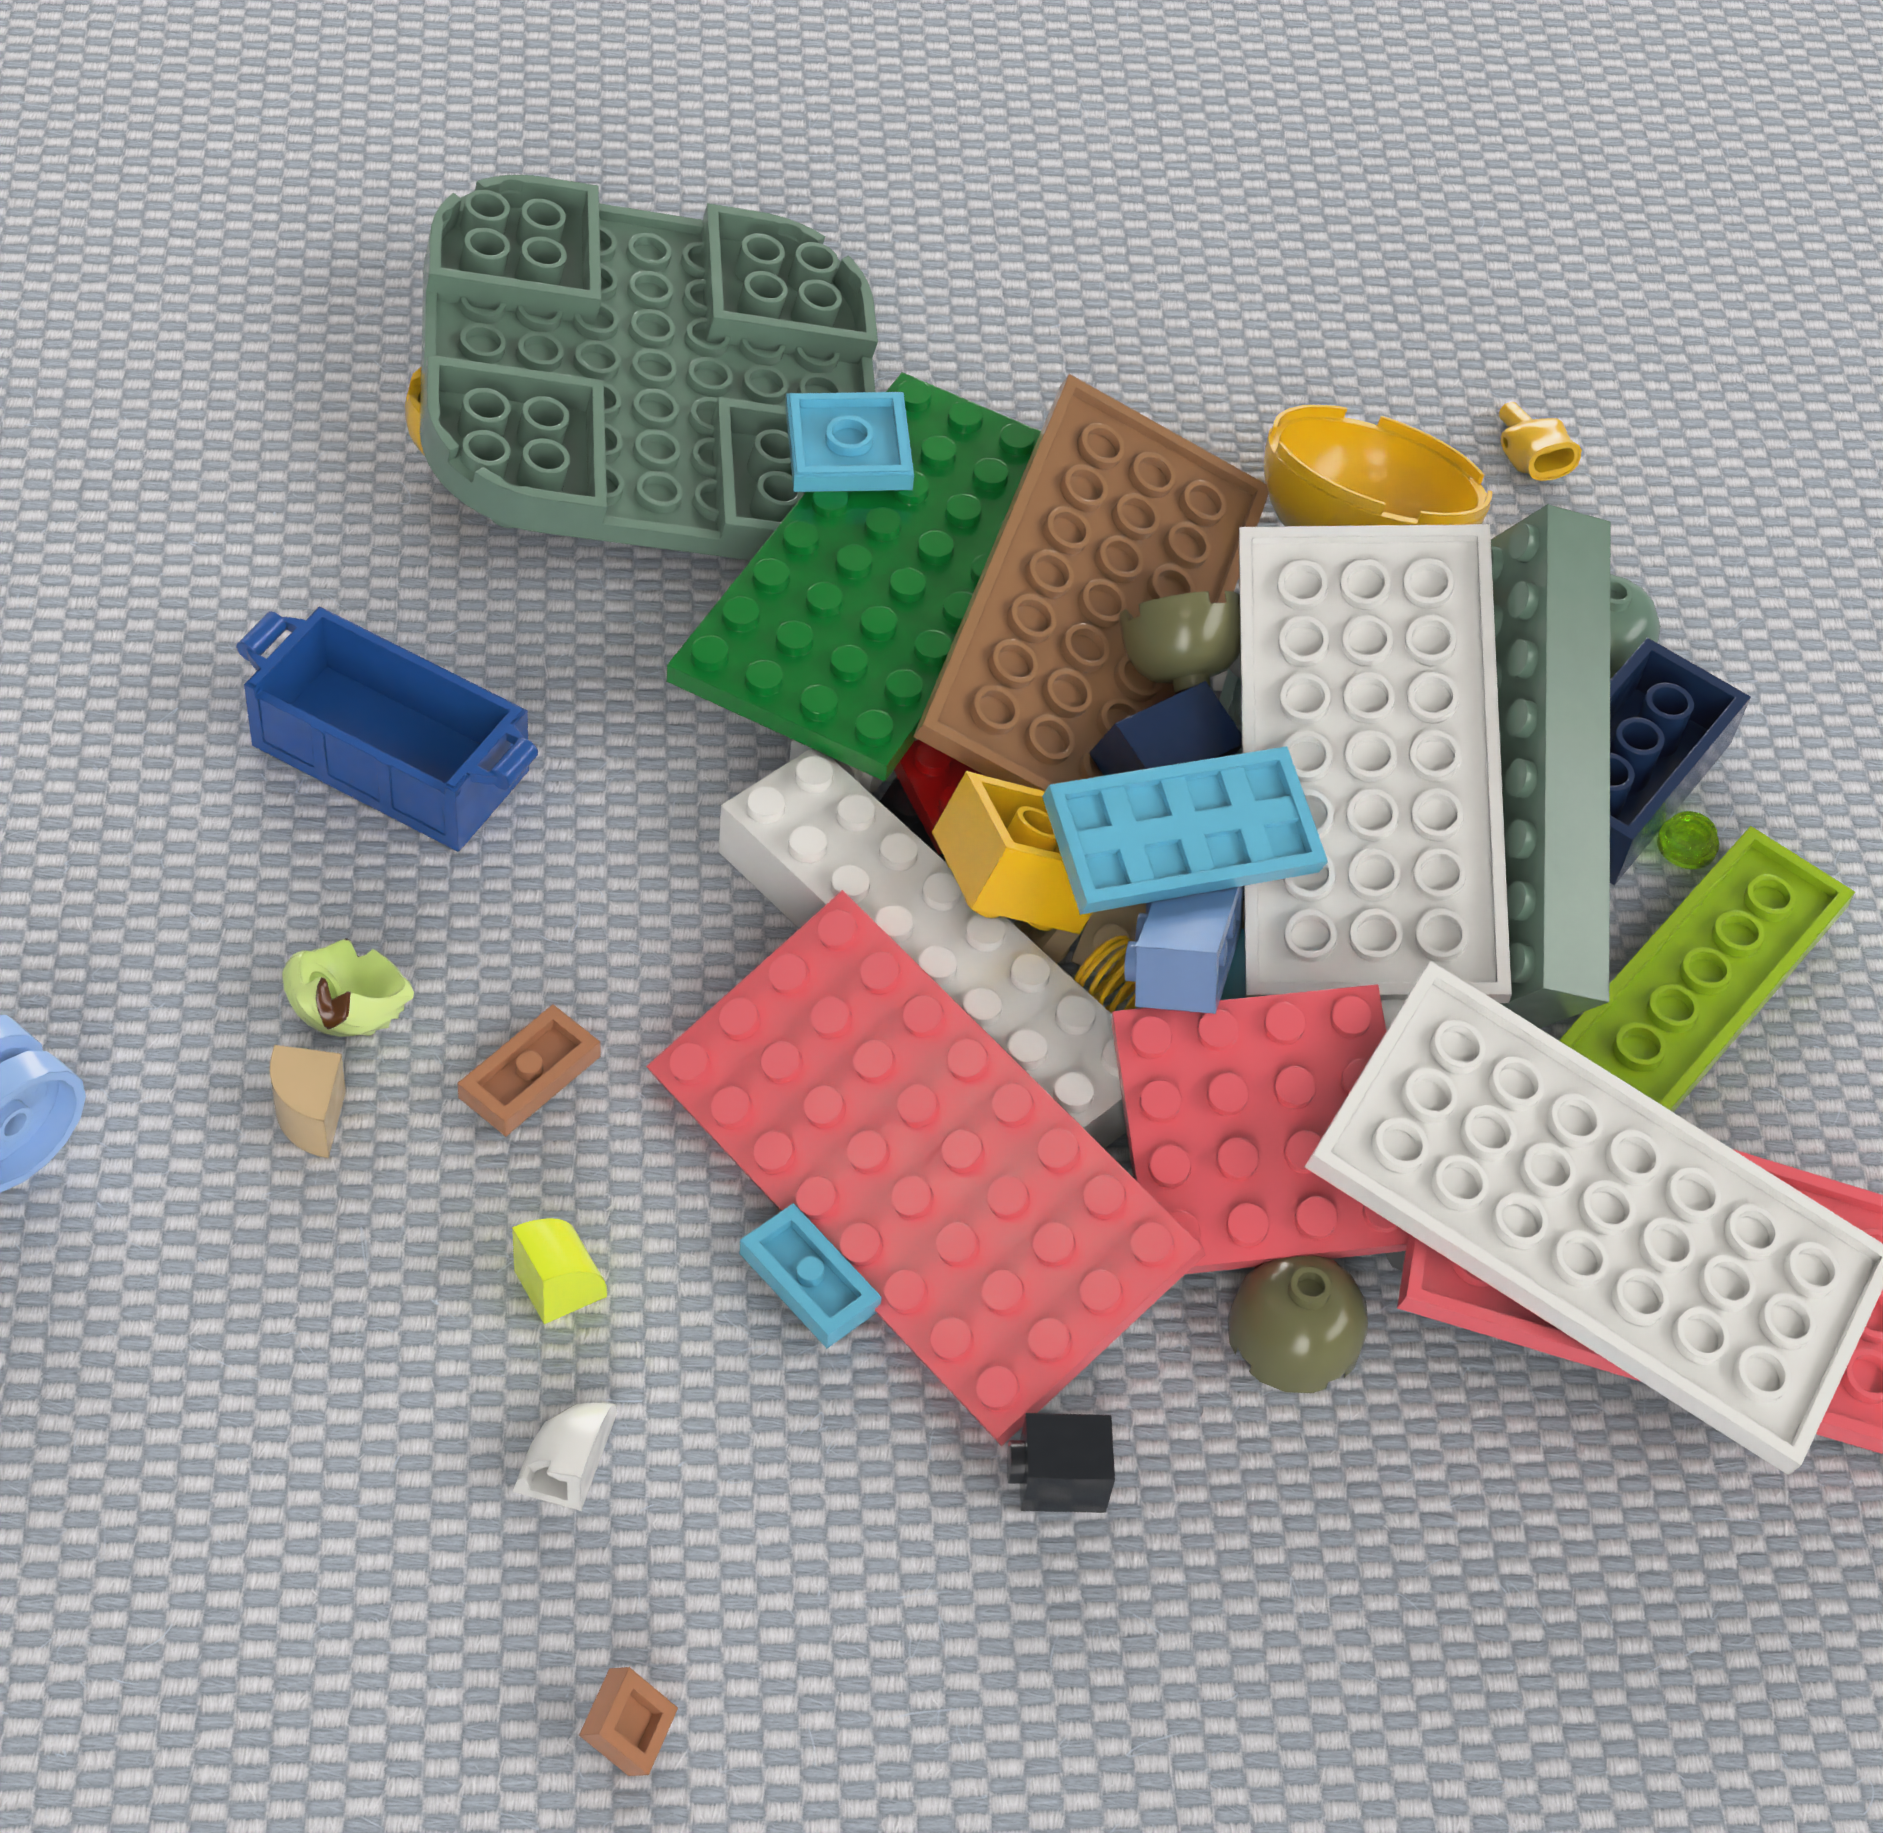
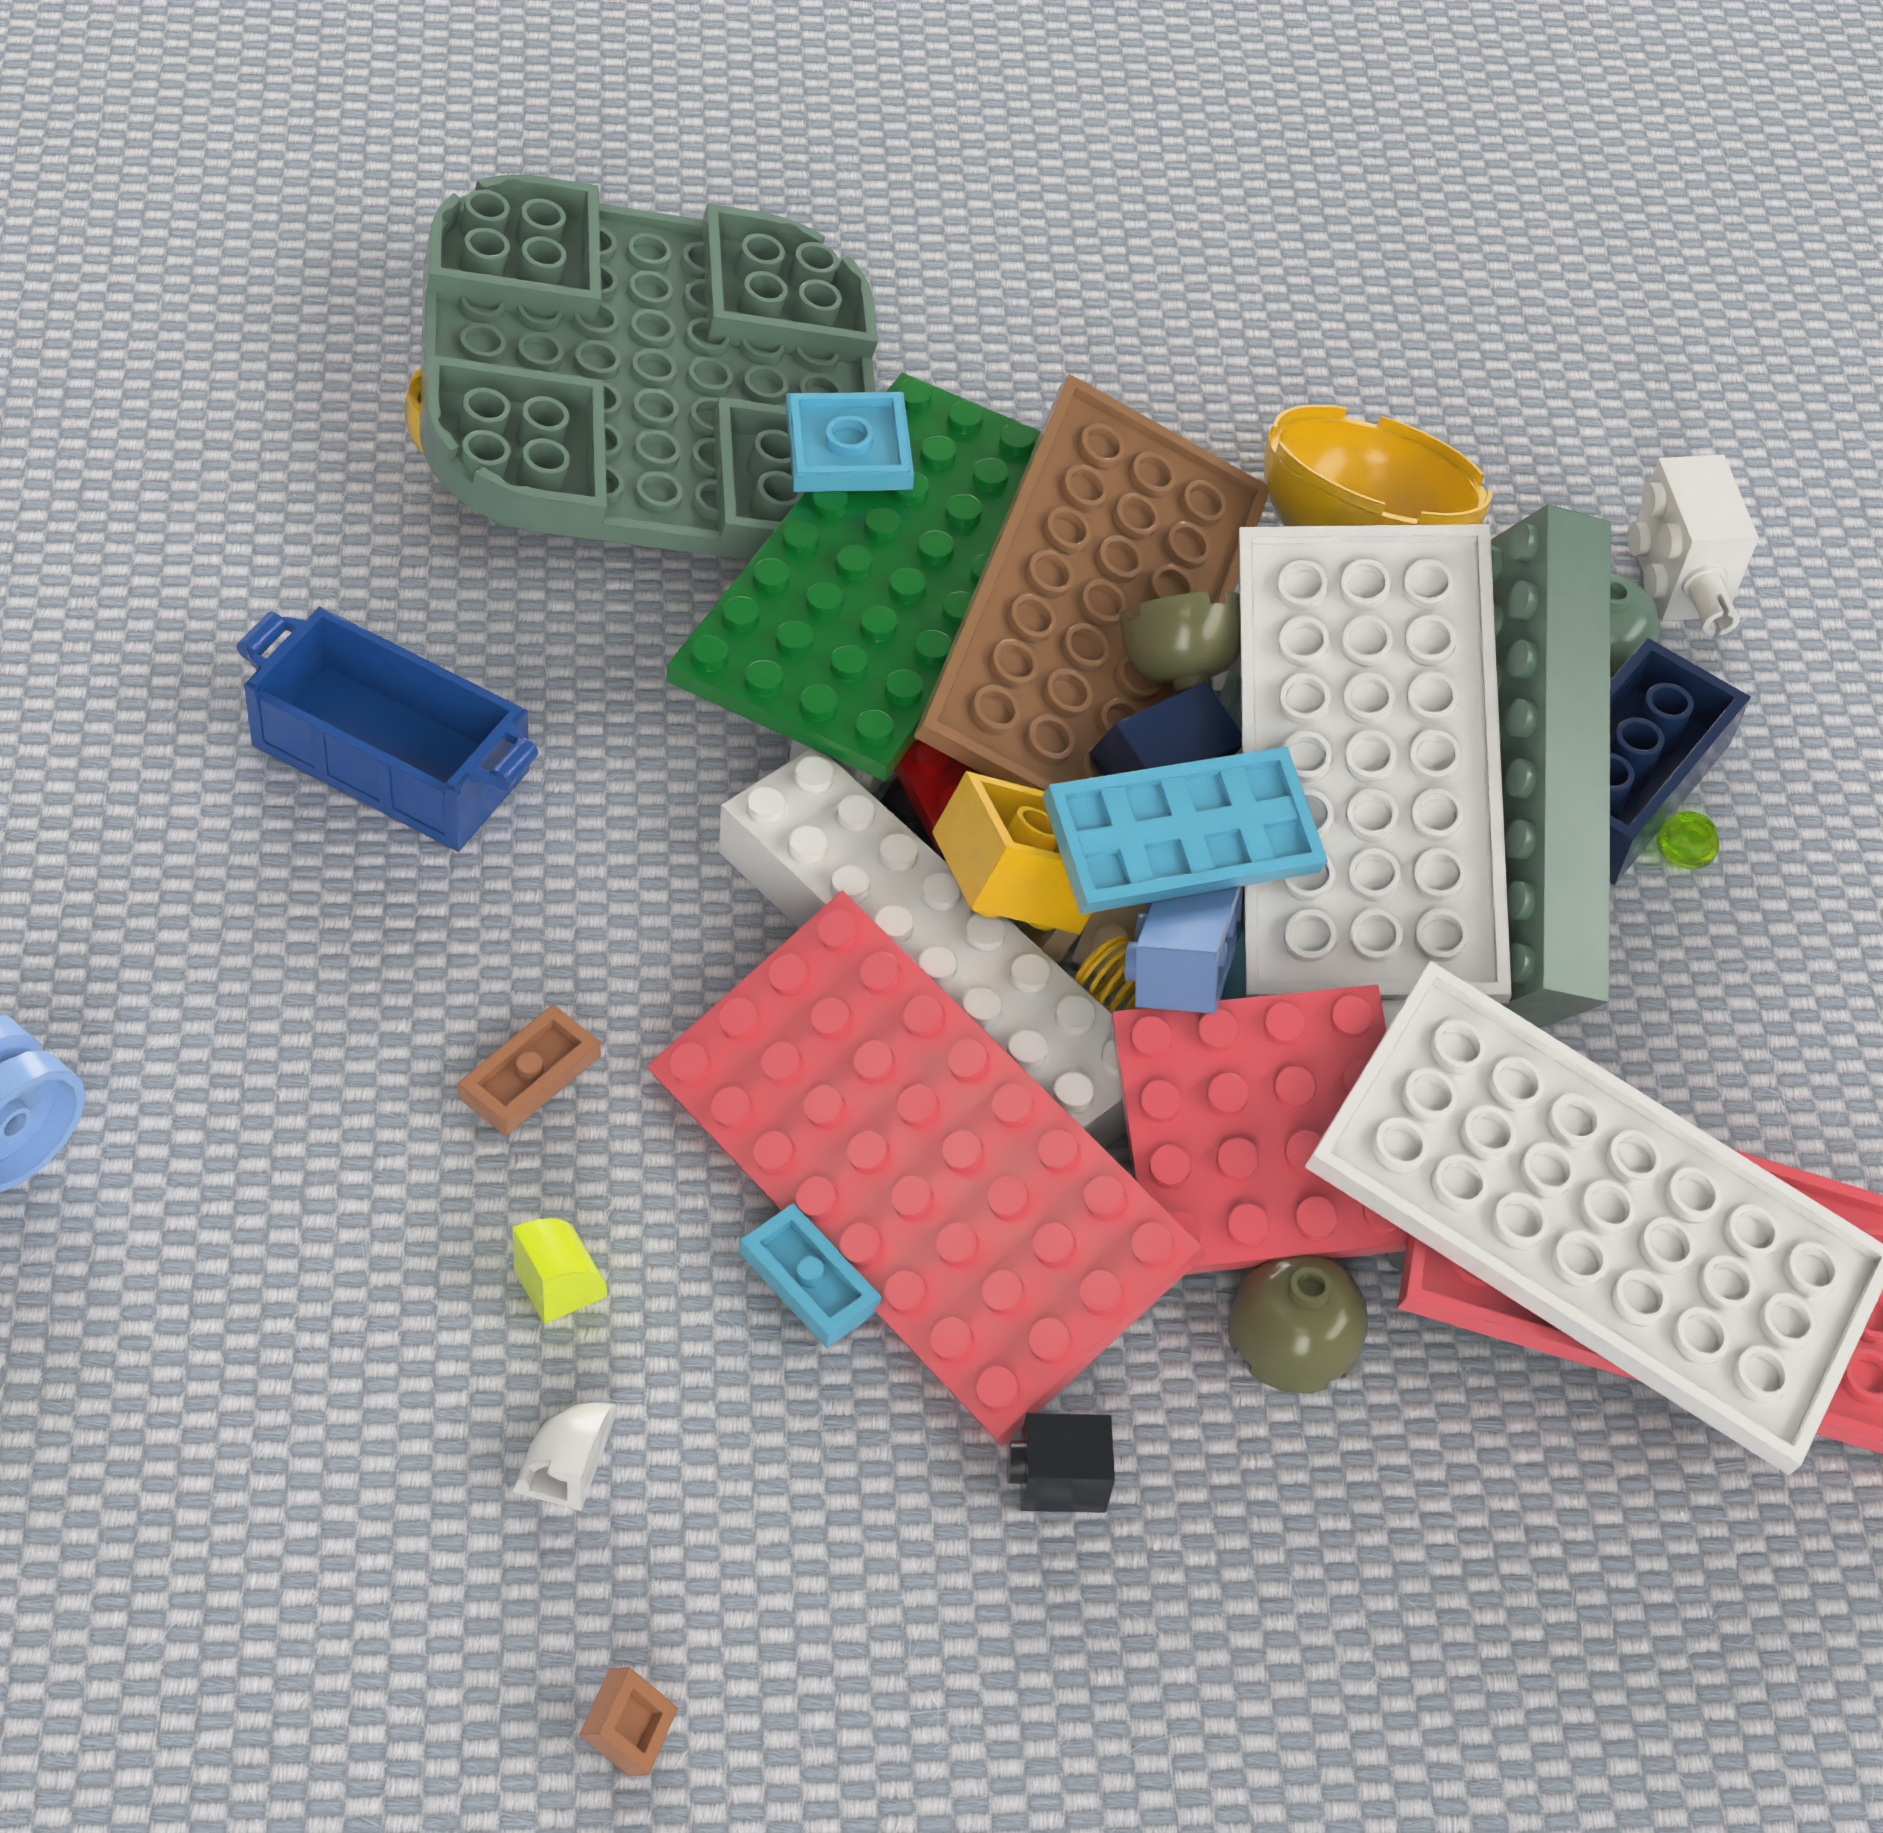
(307, 1096): tan brick -> none
(345, 992): yellowish green hair -> none
(1537, 445): yellow piece -> none
(1693, 540): none -> white brick
(1710, 968): lime plate -> none

